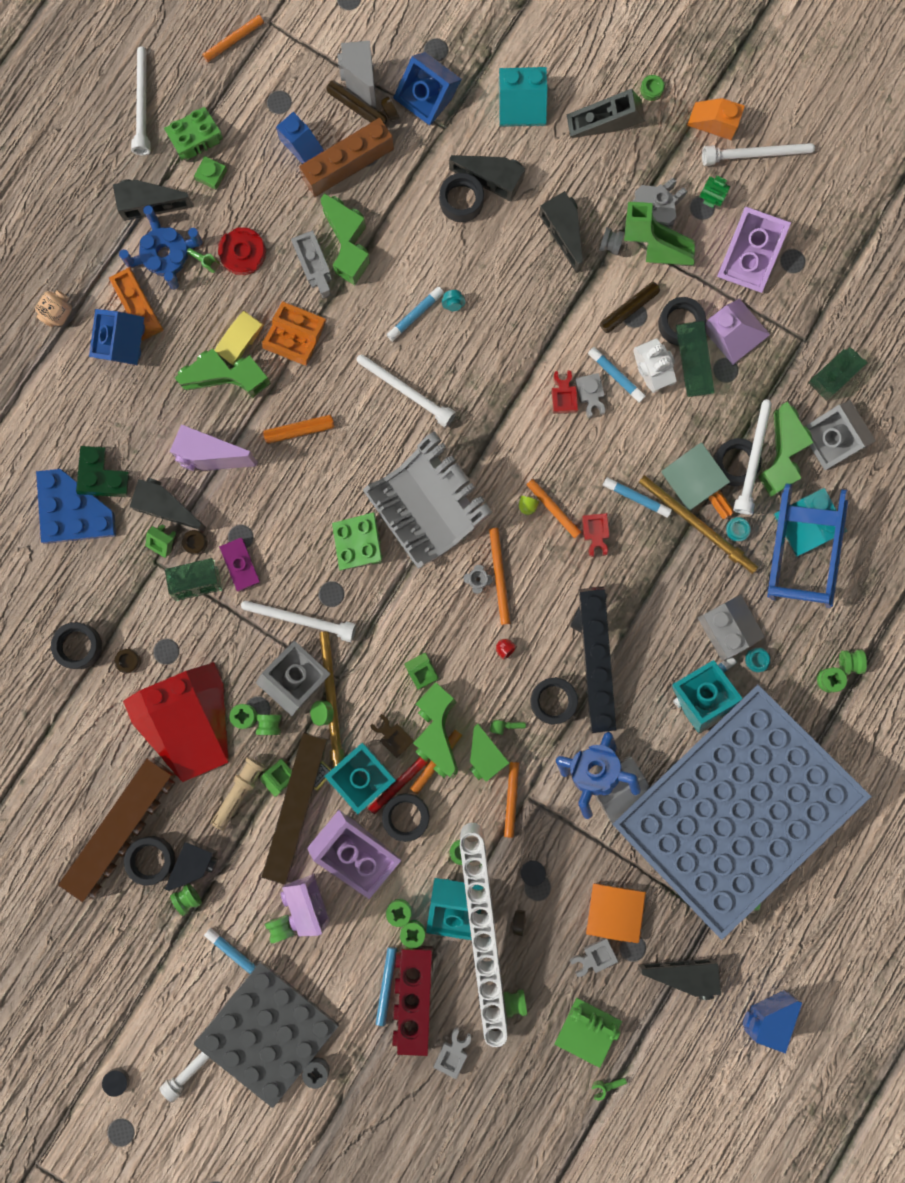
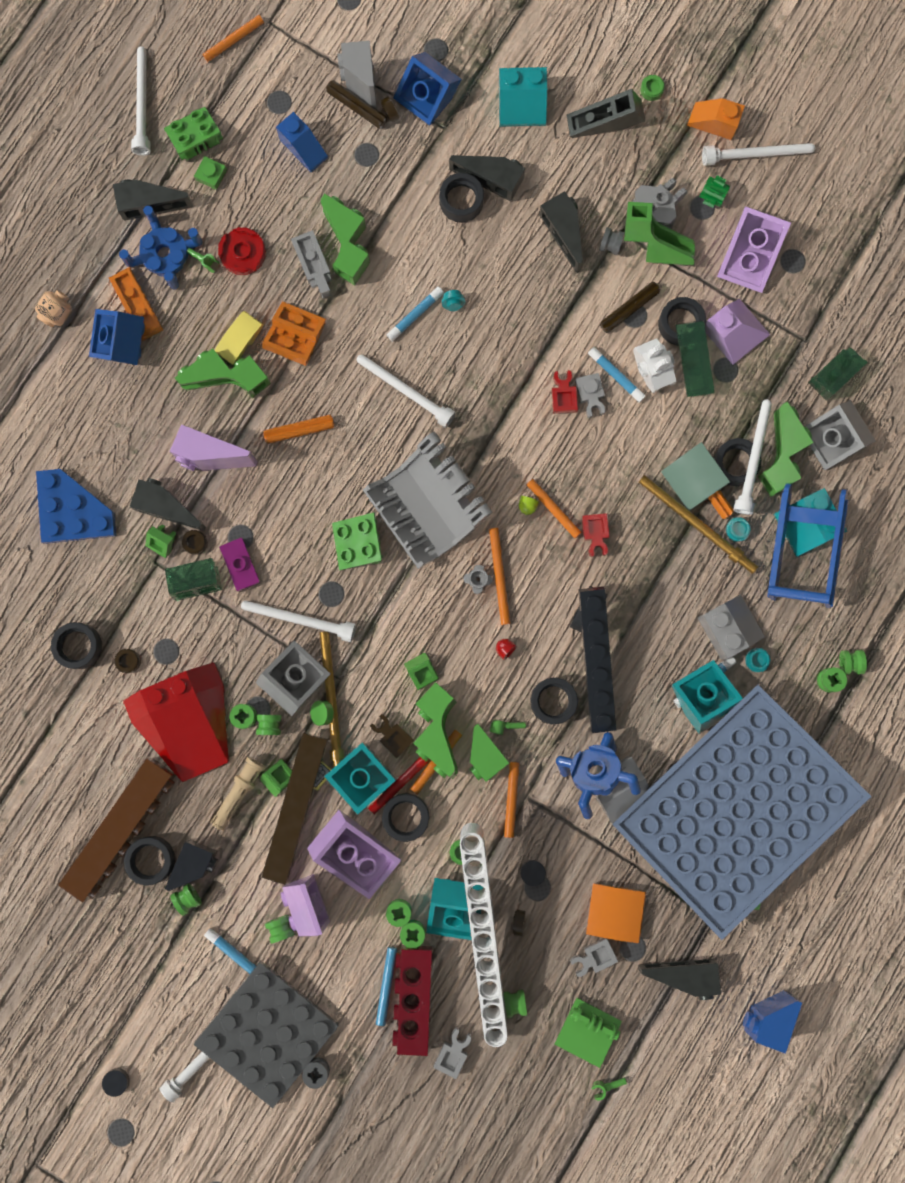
(93, 477): dark green plate -> none
(347, 157): dark orange brick -> none
(637, 497): dark azure bar -> none

